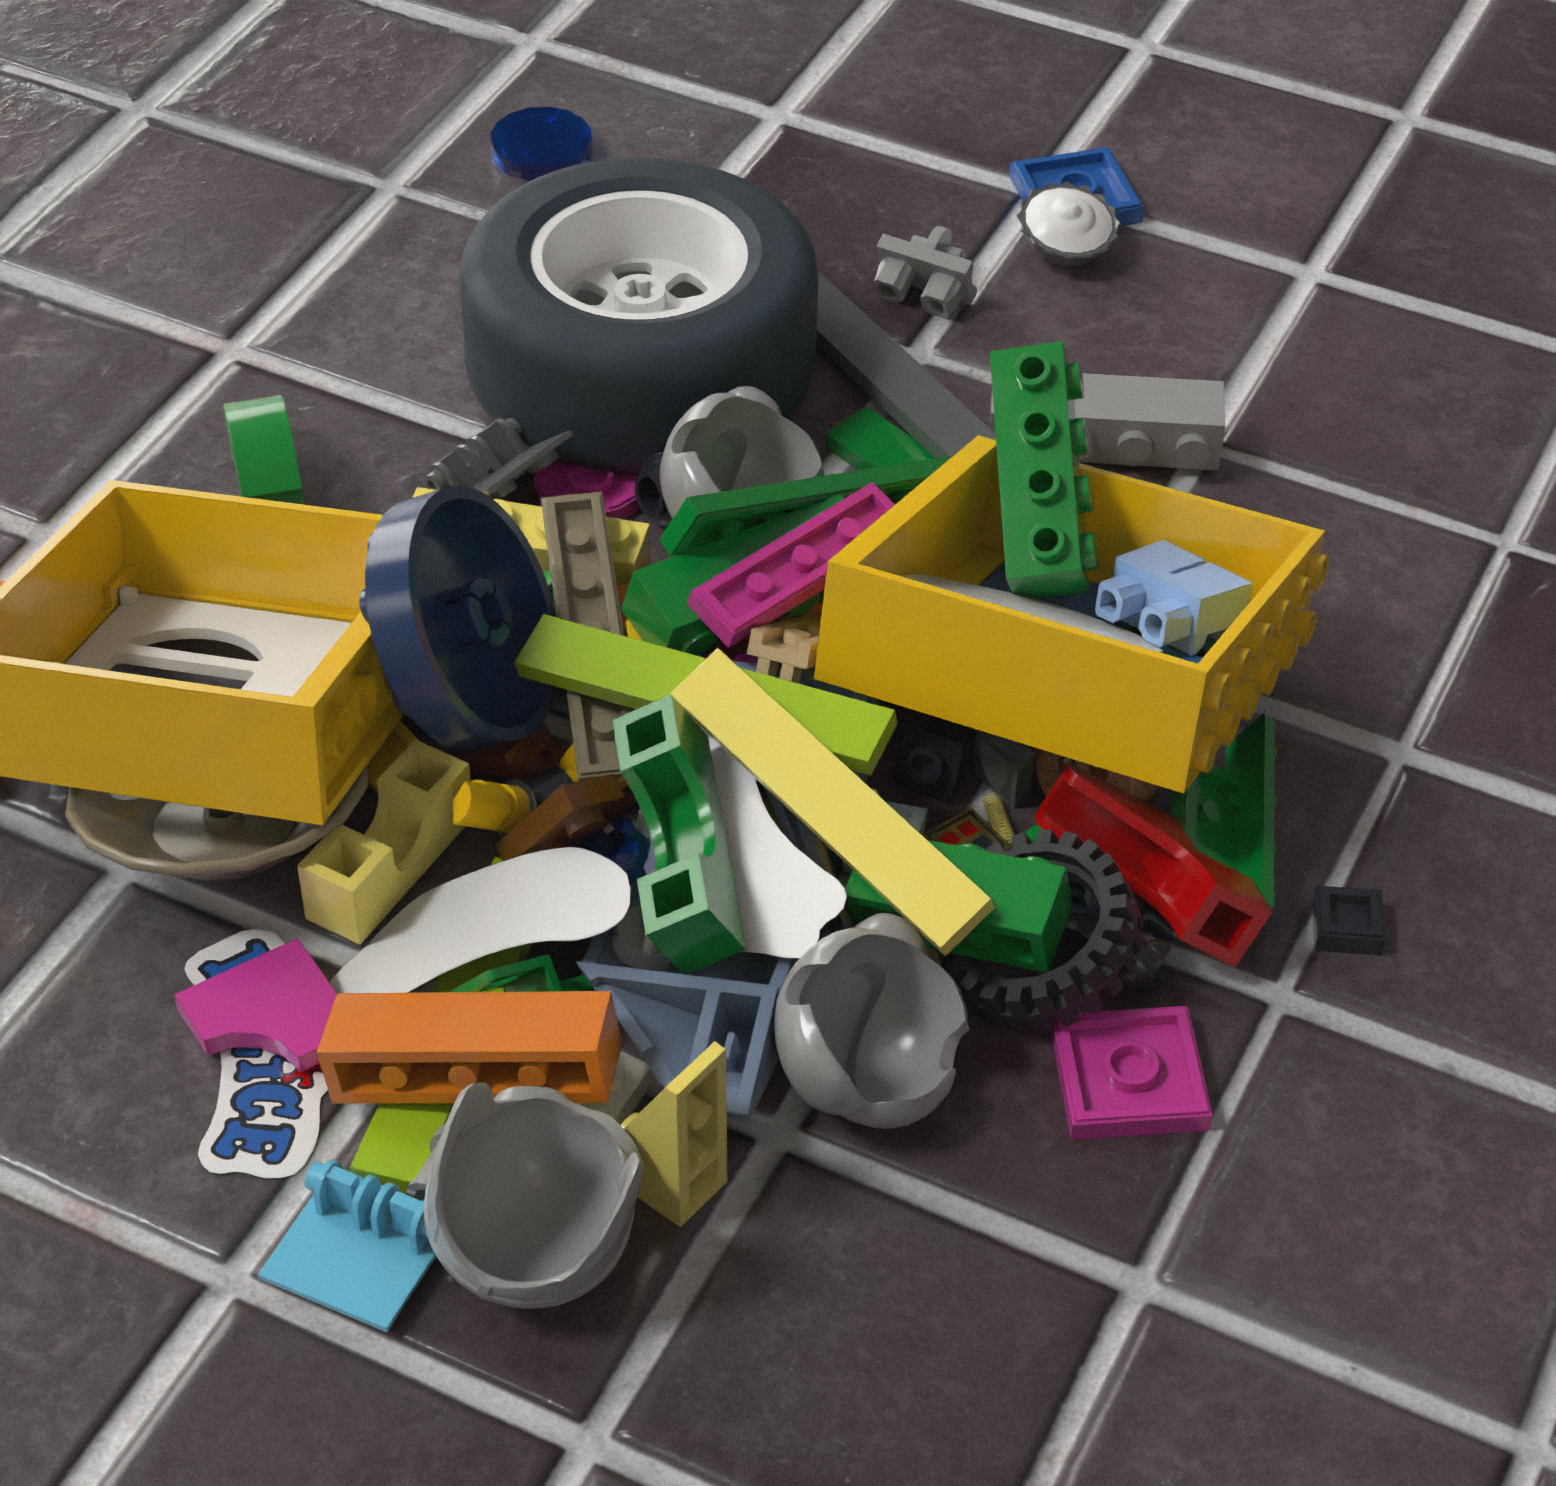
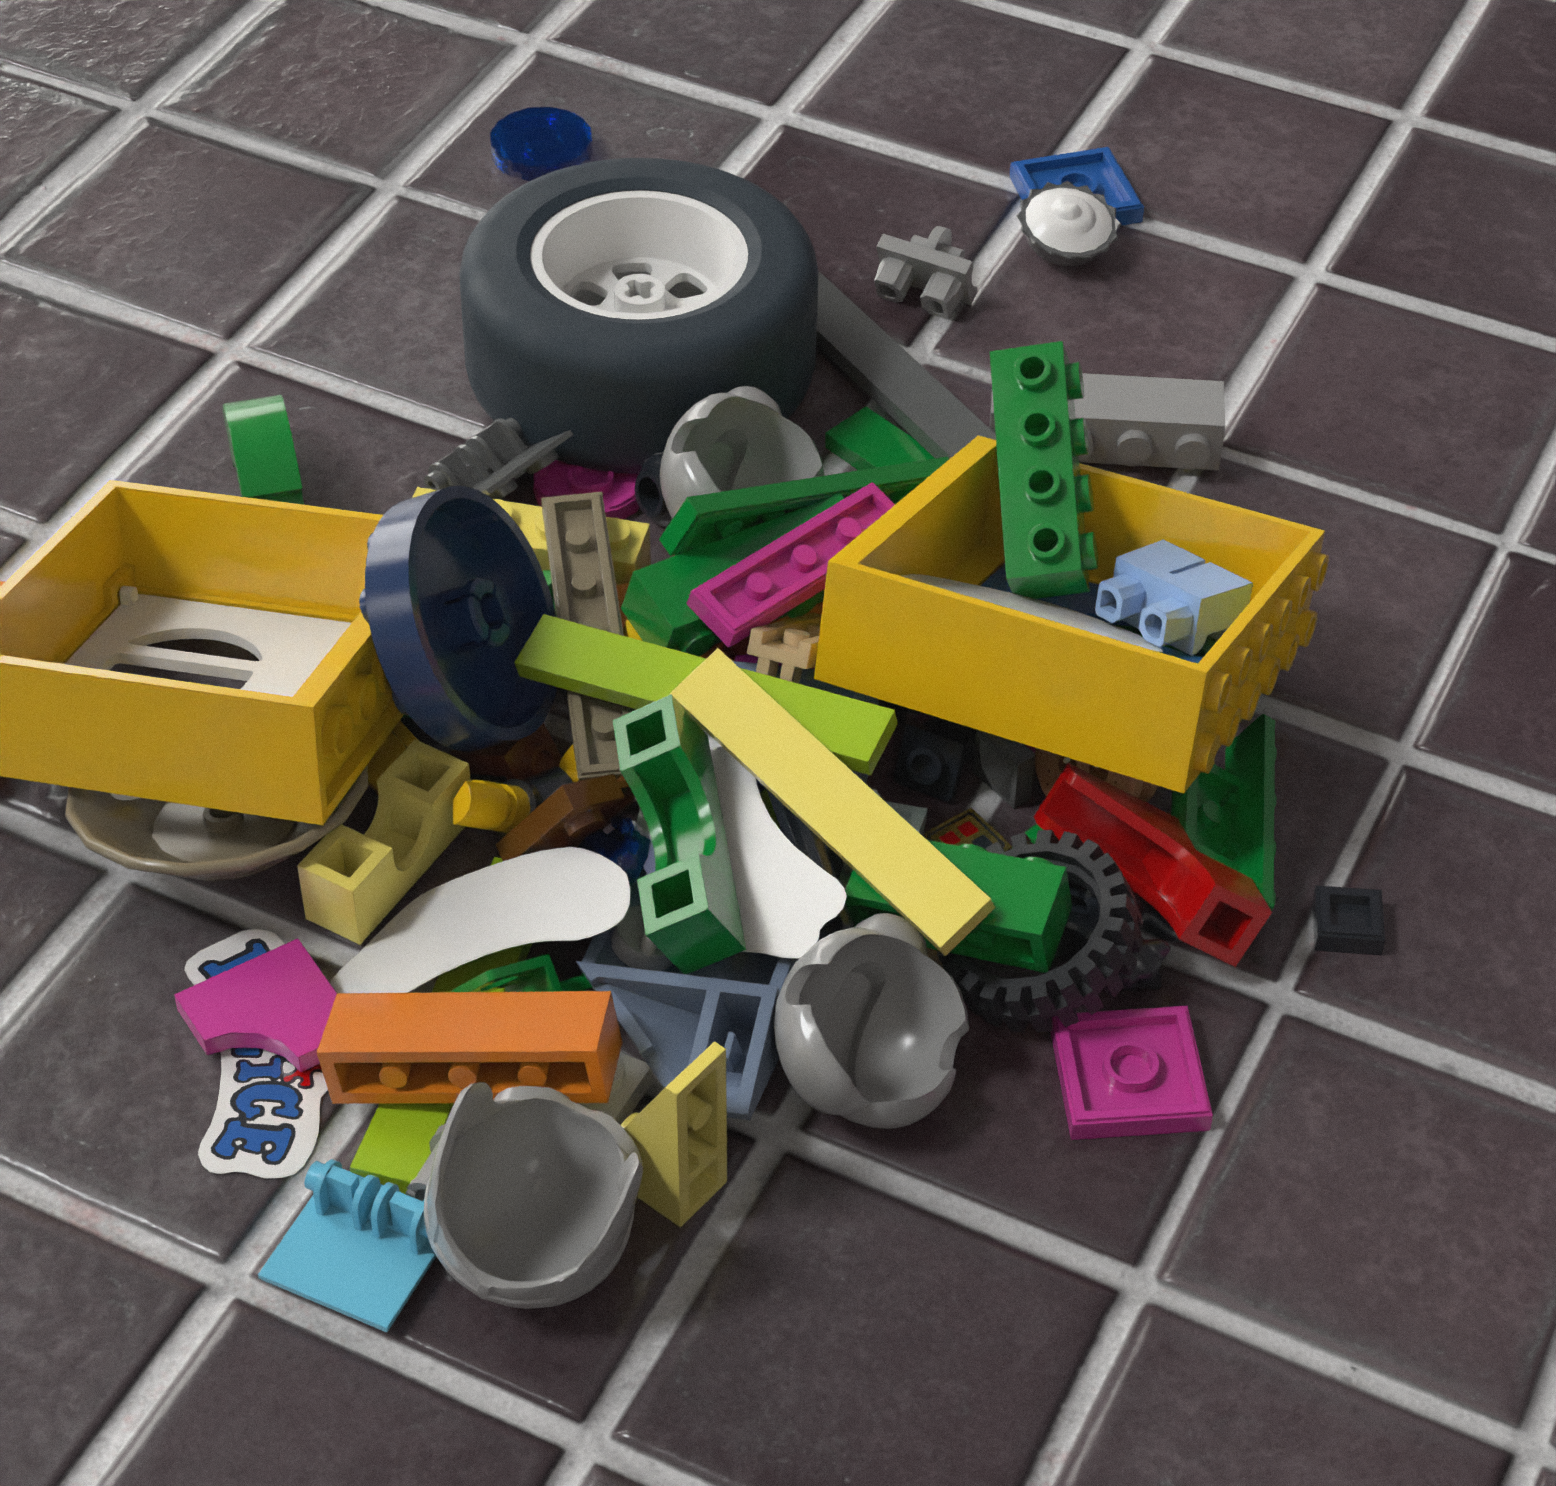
(995, 812): light yellow leg -> none

